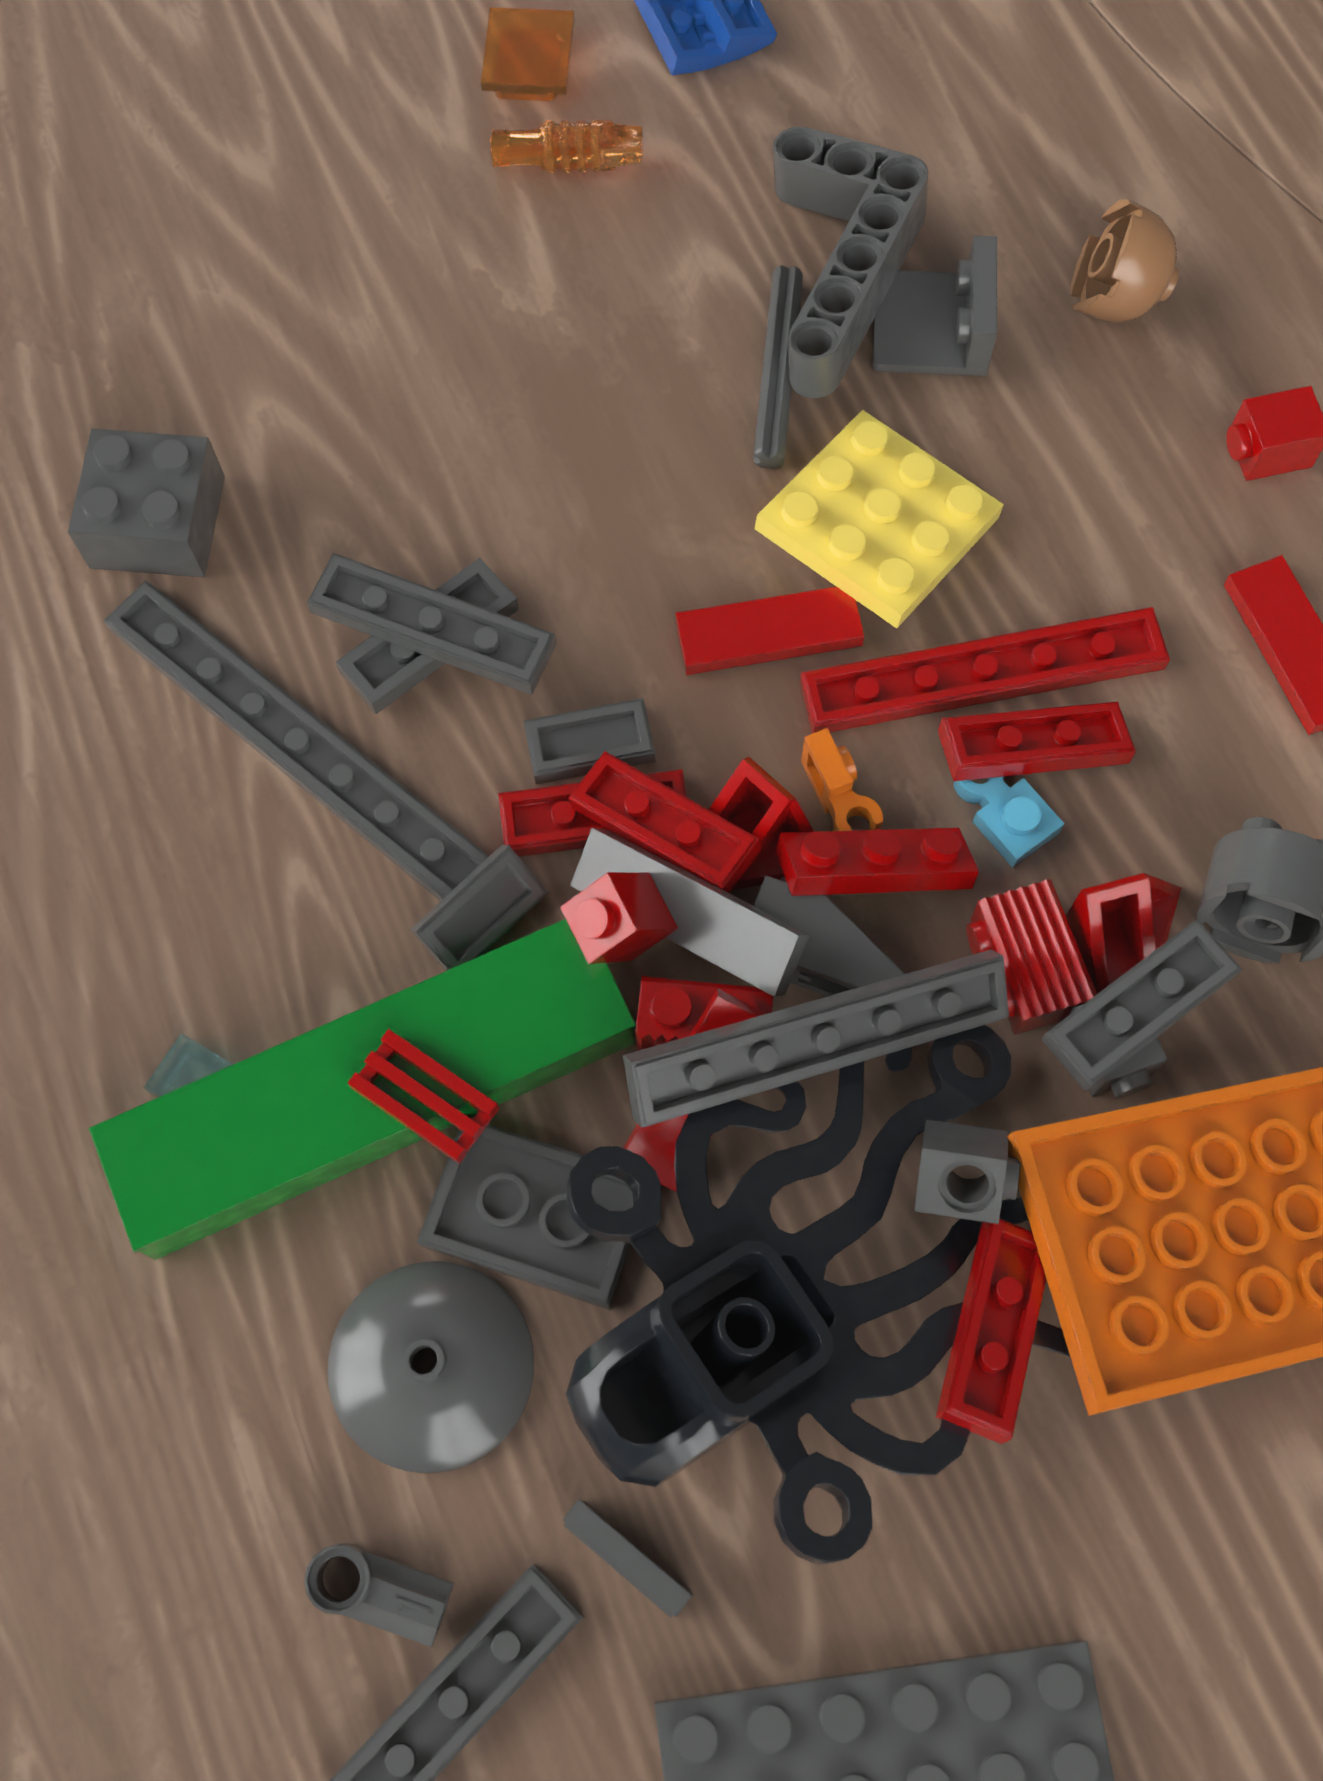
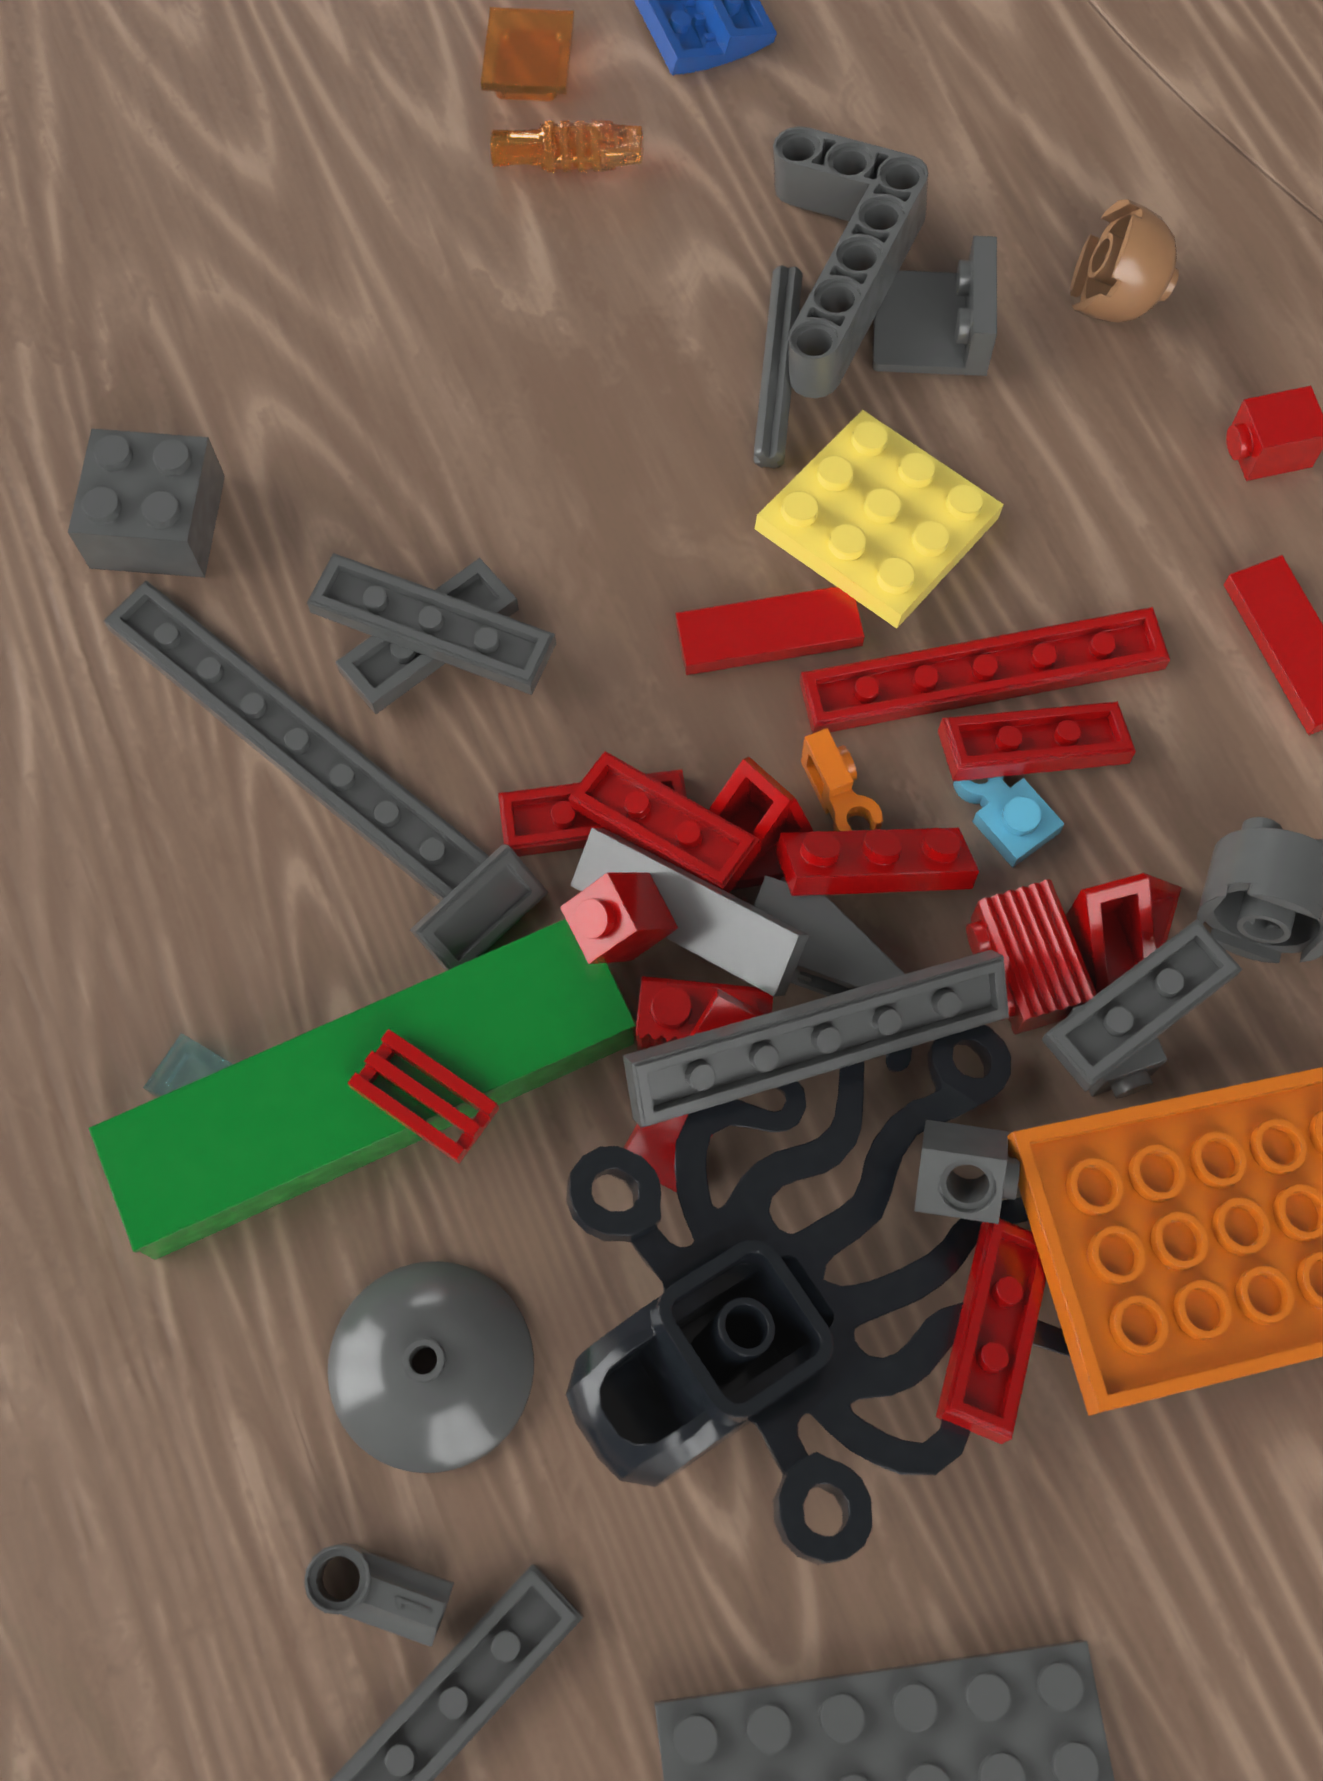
(512, 1217): dark grey tile -> none
(574, 741): dark grey tile -> none
(626, 1559): dark grey tile -> none

